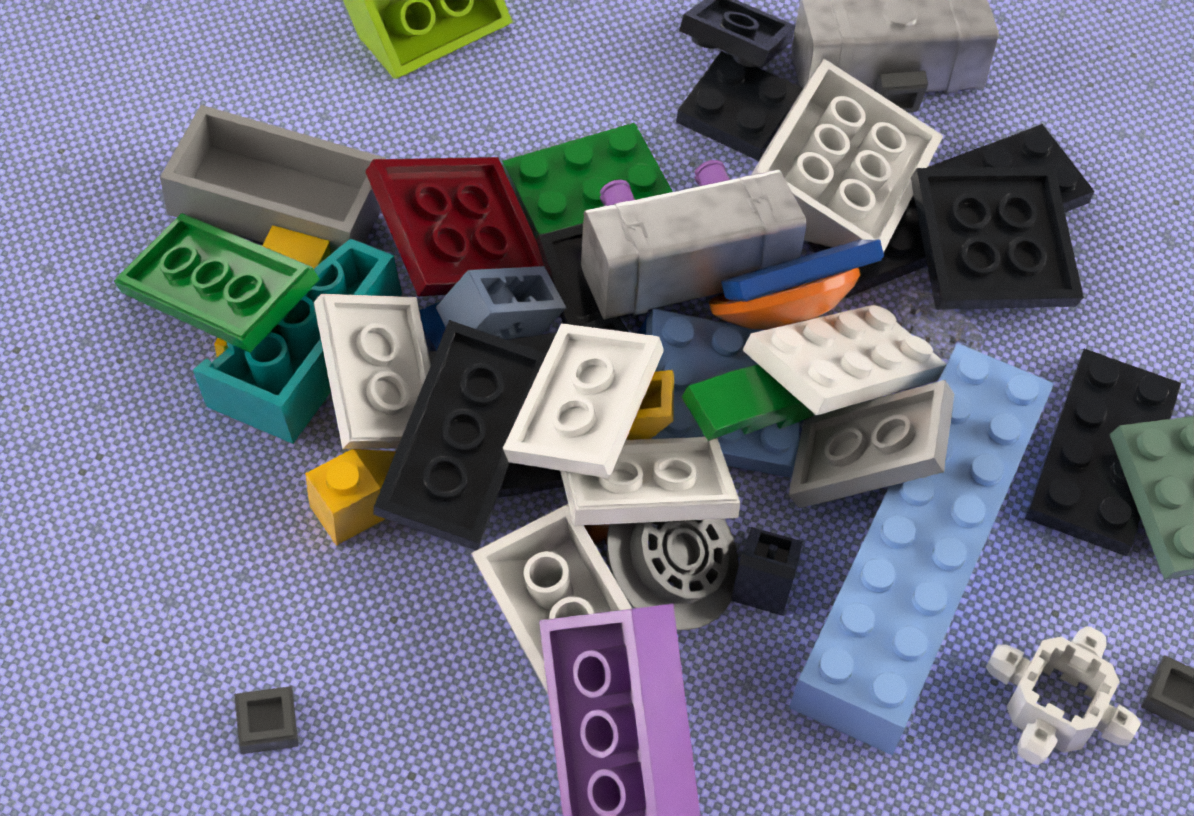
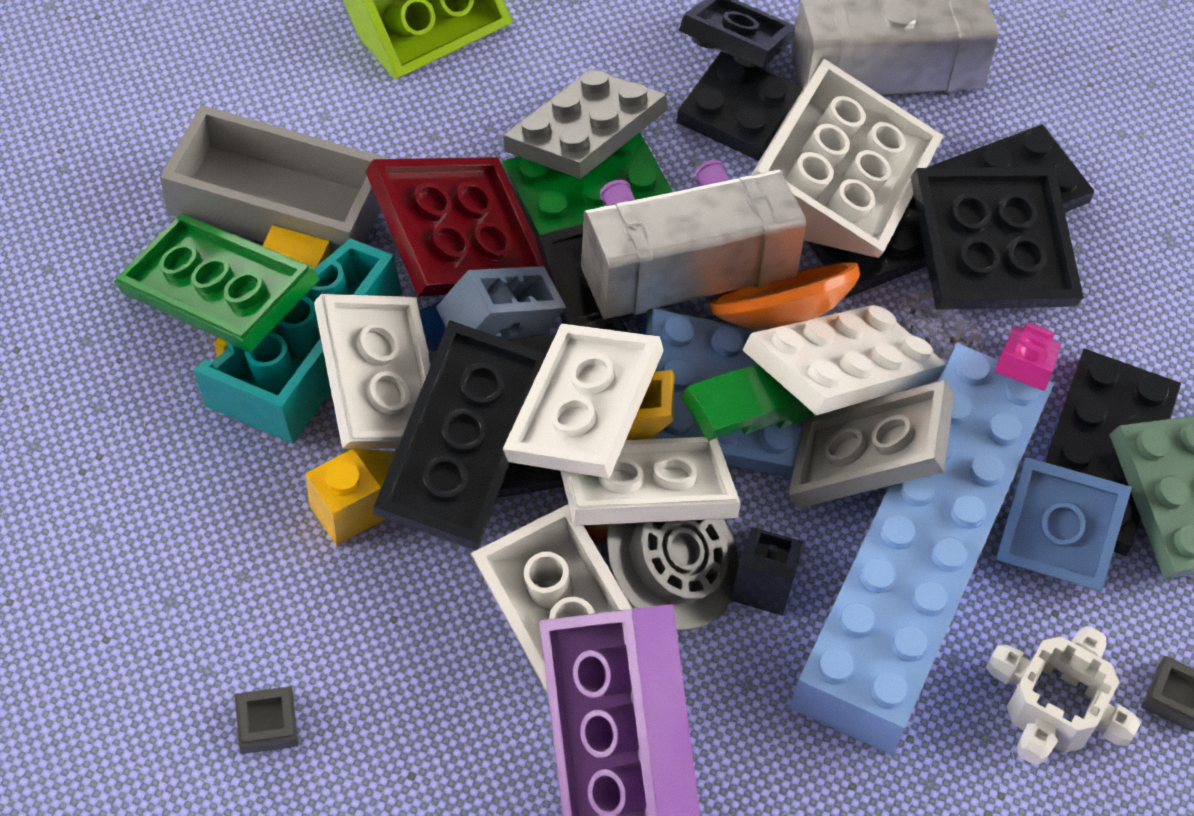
(585, 123): none -> dark grey plate
(802, 270): blue tile -> none
(903, 89): dark grey tile -> none
(1029, 355): none -> dark pink plate
(1063, 524): none -> medium blue plate

